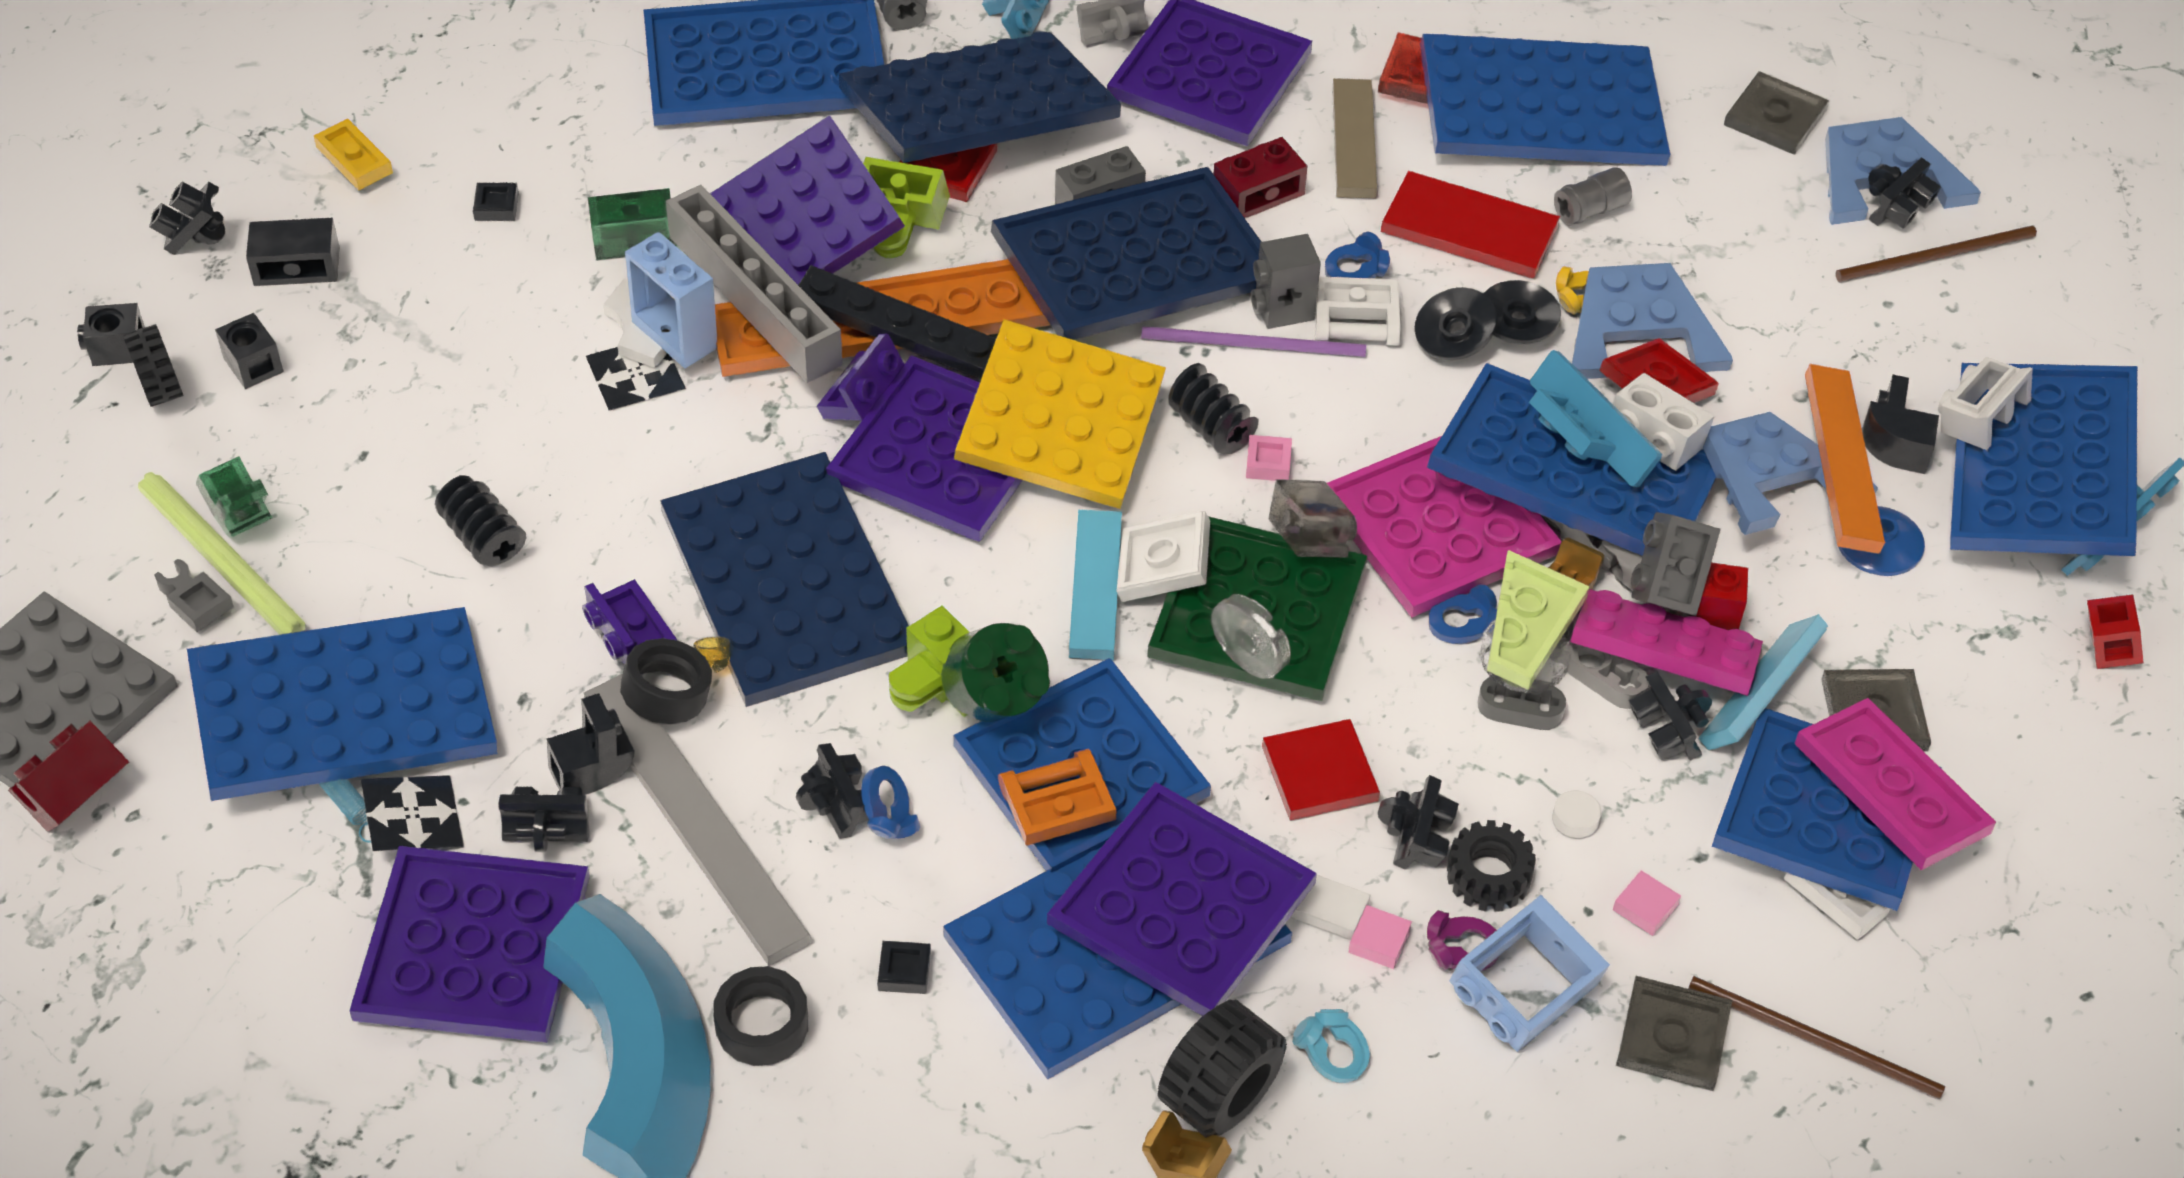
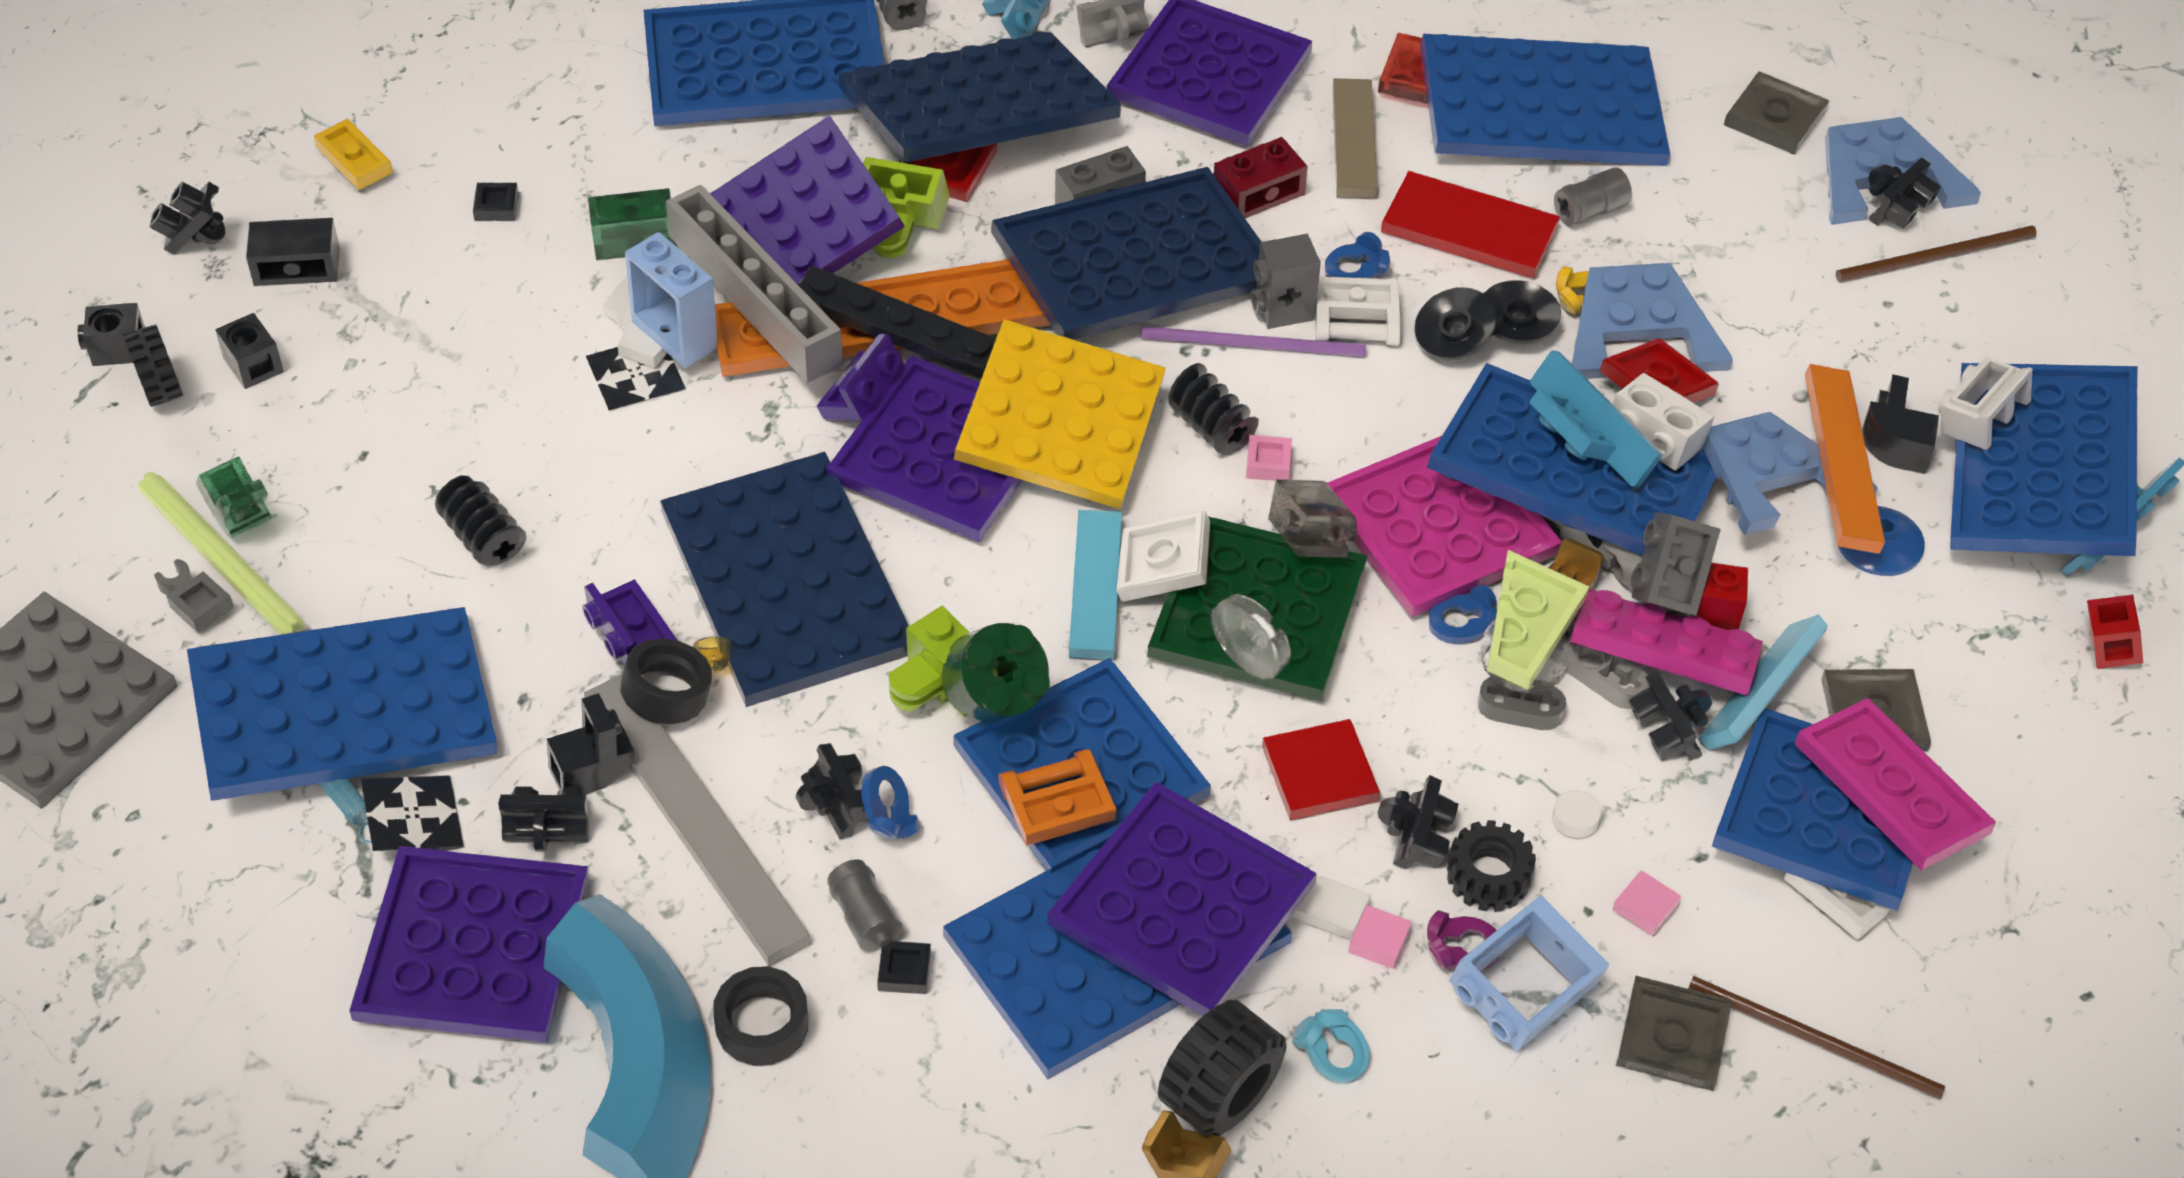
(68, 775): dark red brick -> none
(864, 905): none -> flat silver piece

